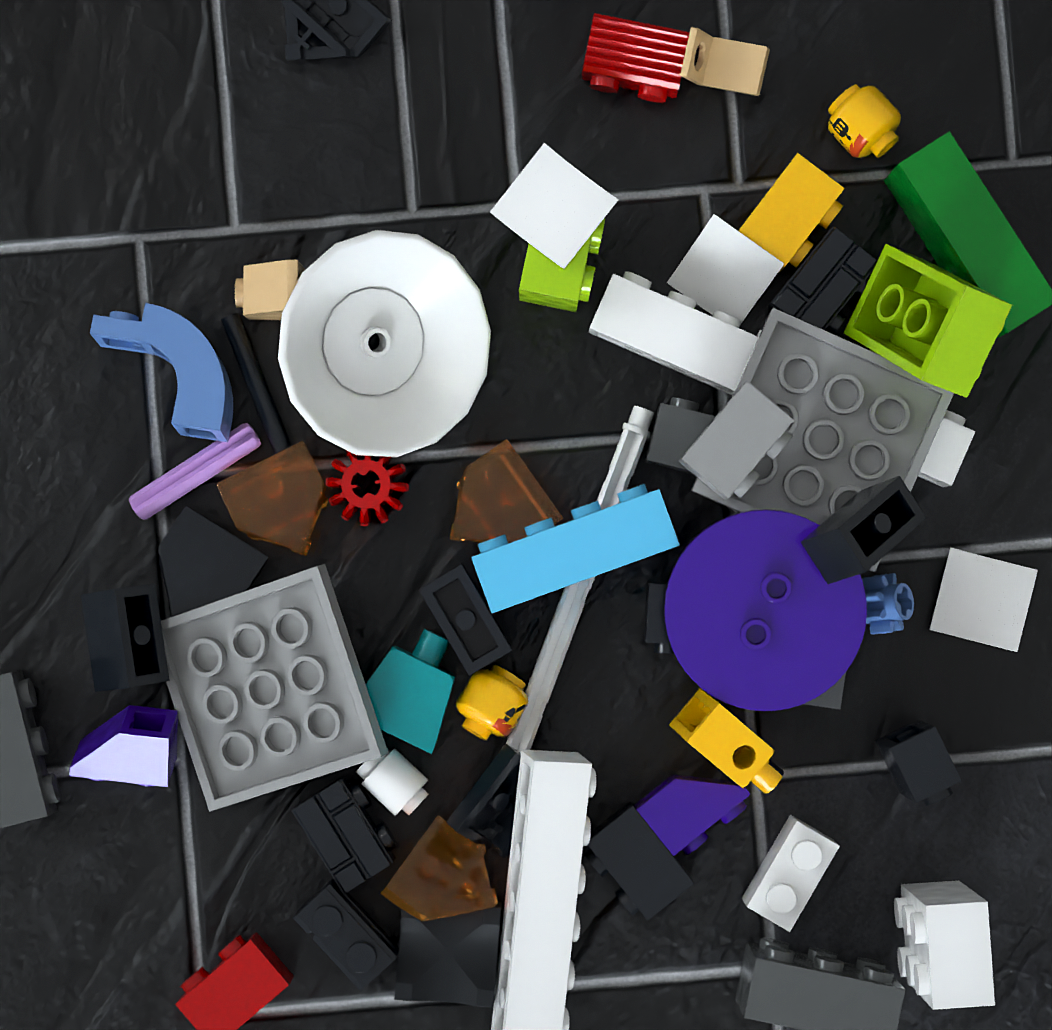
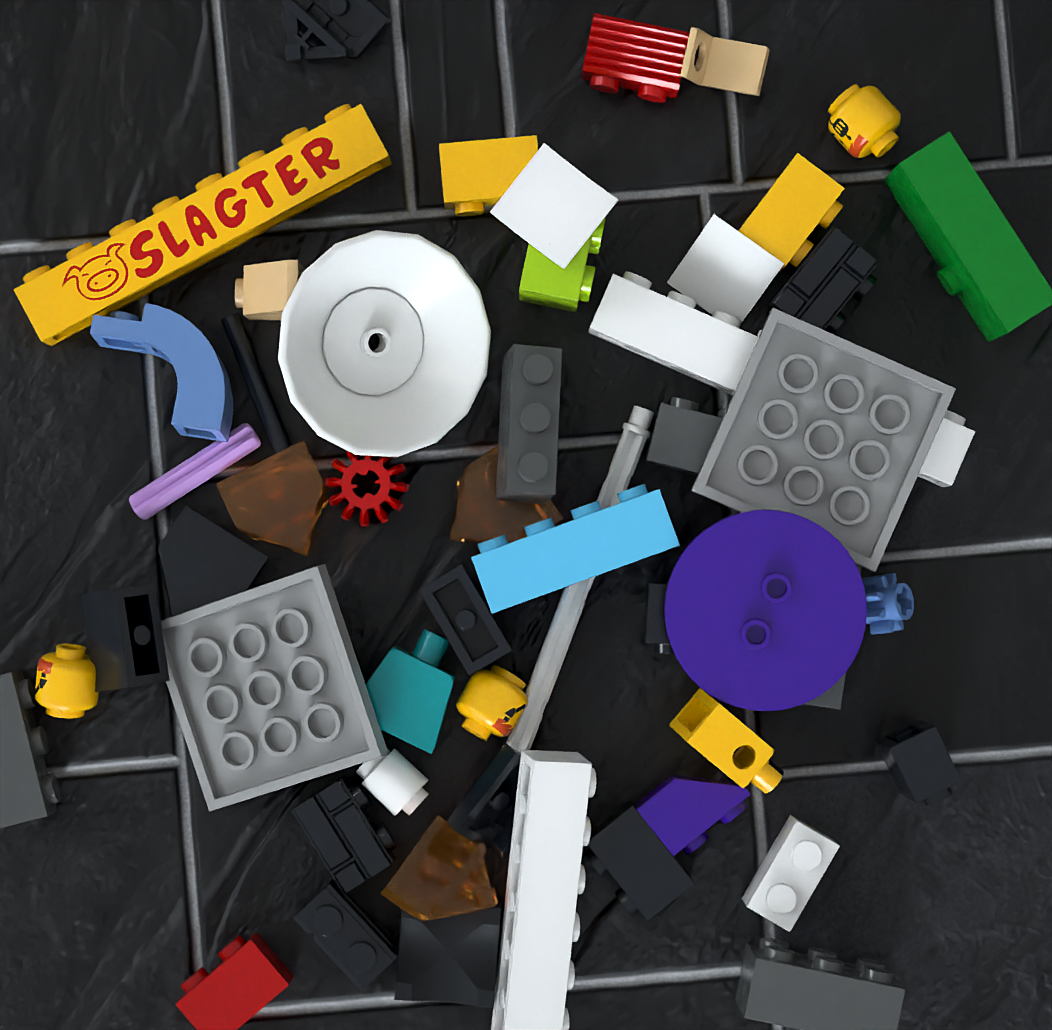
(66, 682): none -> yellow head
(130, 748): slope -> none
(203, 224): none -> yellow brick
(482, 171): none -> yellow brick
(529, 424): none -> dark grey brick
(737, 442): light grey piece -> none
(863, 530): black brick -> none
(927, 320): lime brick -> none
(945, 944): white brick -> none
(983, 599): white sticker -> none

